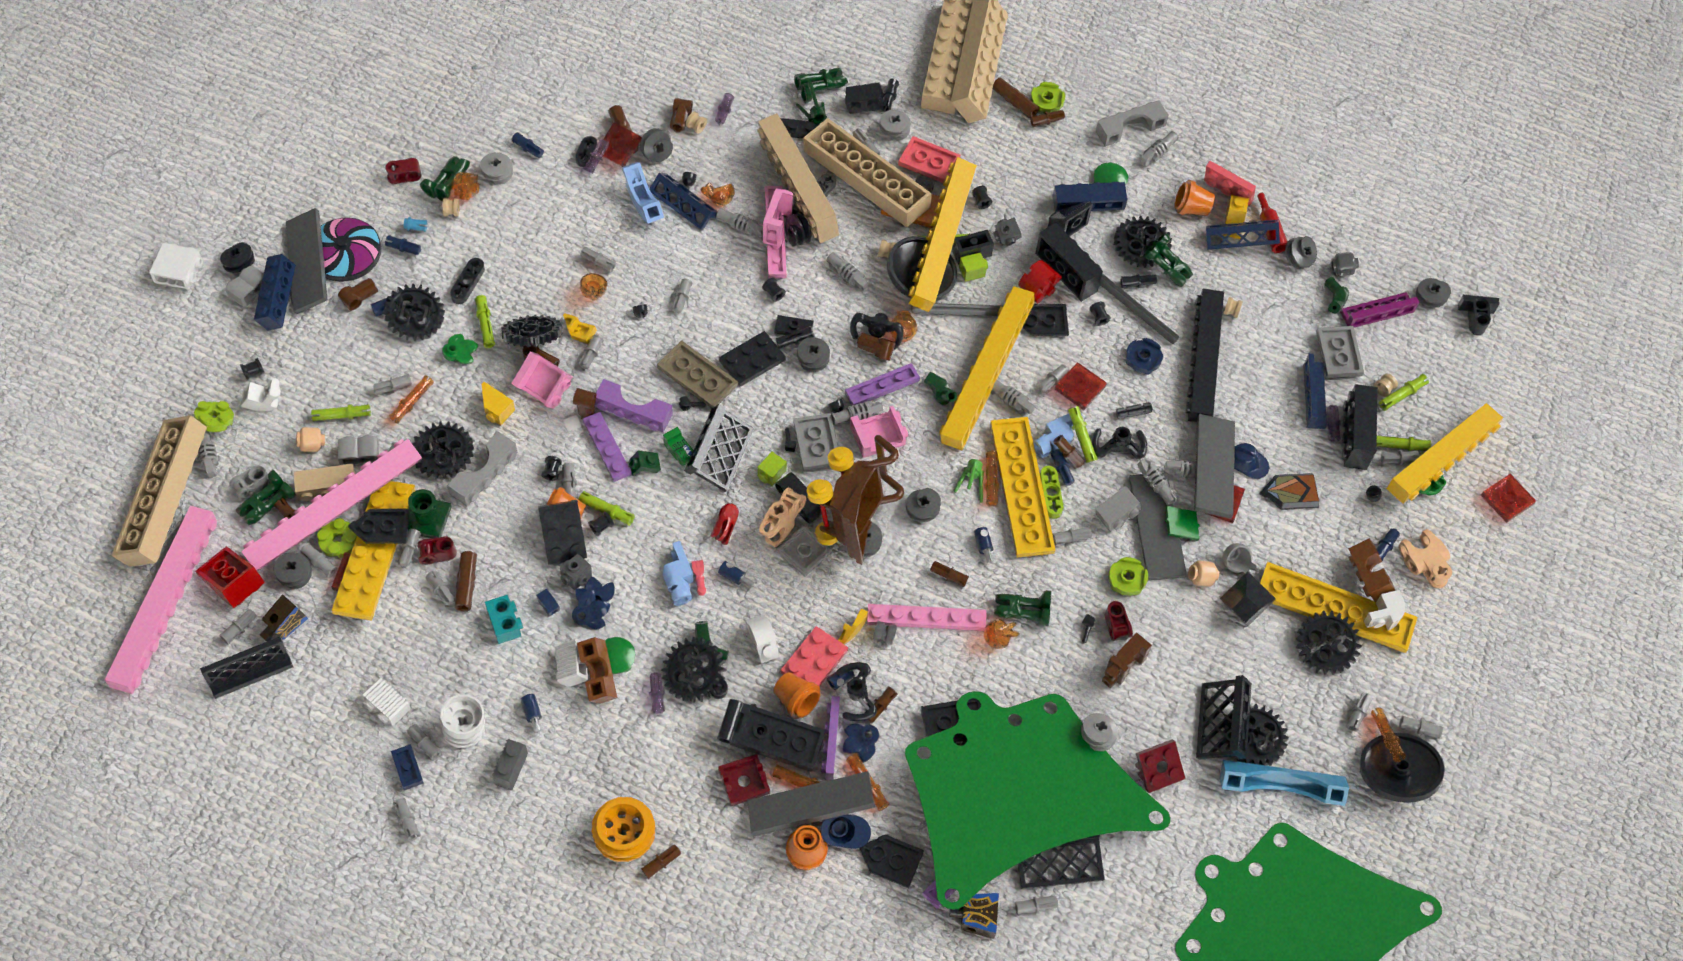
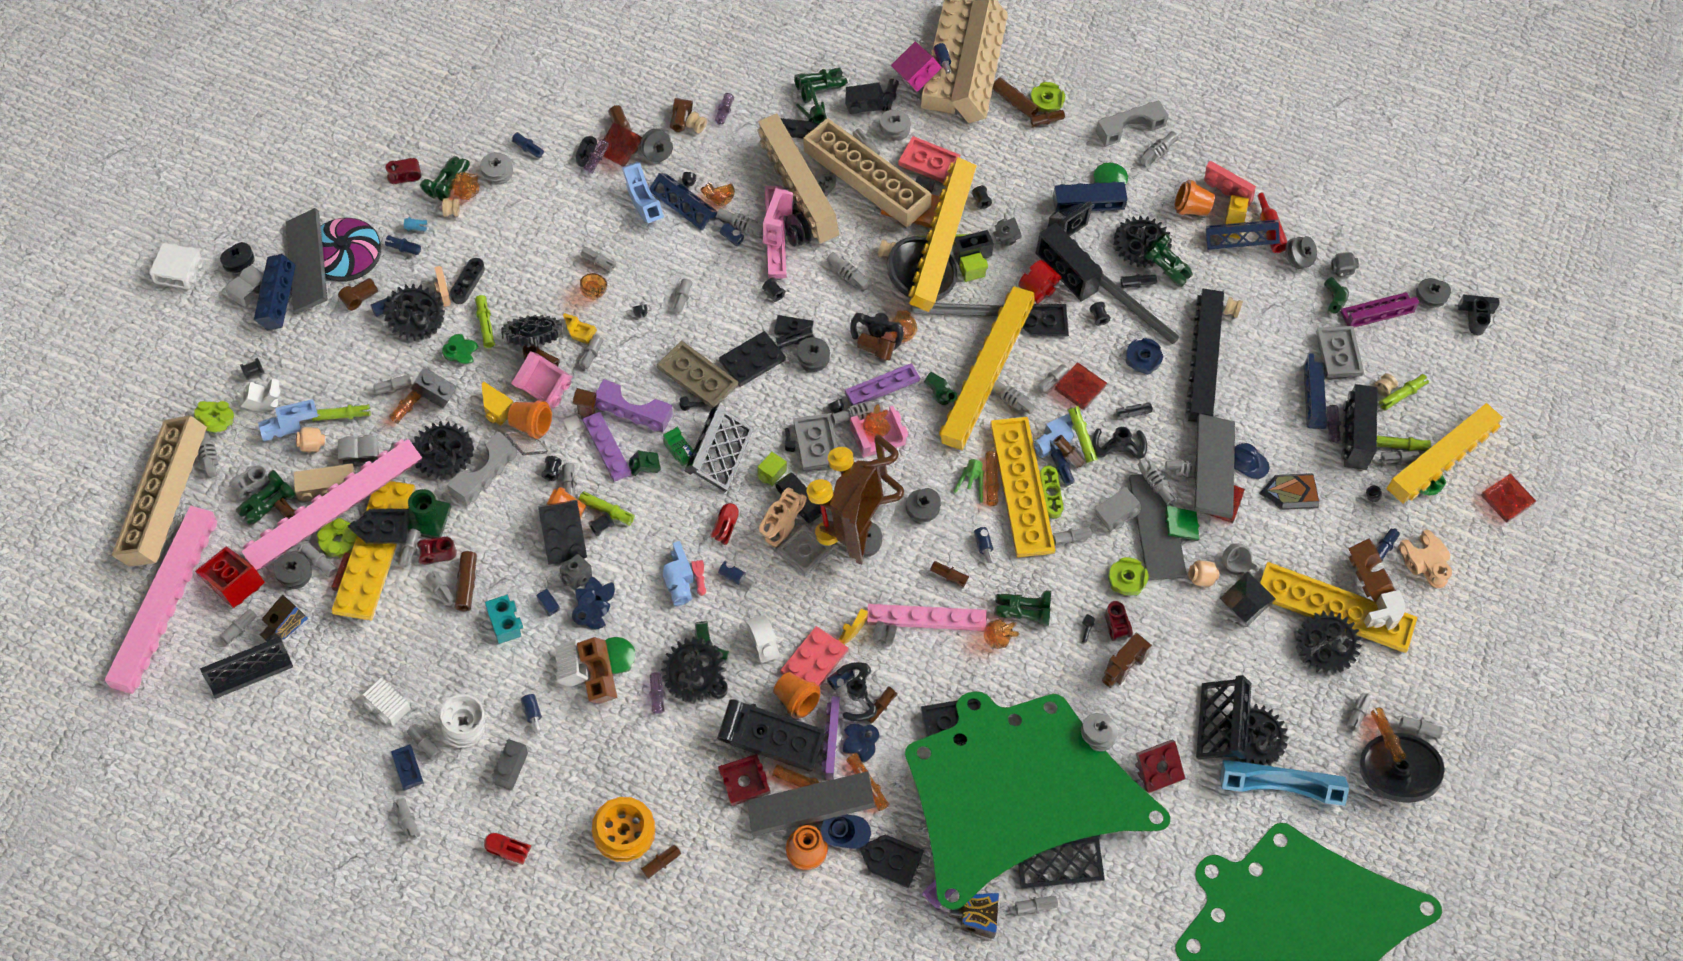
(287, 419): none -> light blue plate
(433, 387): none -> brick
(441, 286): none -> light nougat plate
(507, 847): none -> red arm
(525, 444): none -> clear piece
(531, 417): none -> orange piece
(730, 232): none -> dark blue piece
(875, 422): none -> clear orange piece
(916, 66): none -> dark pink brick
(943, 57): none -> dark blue piece

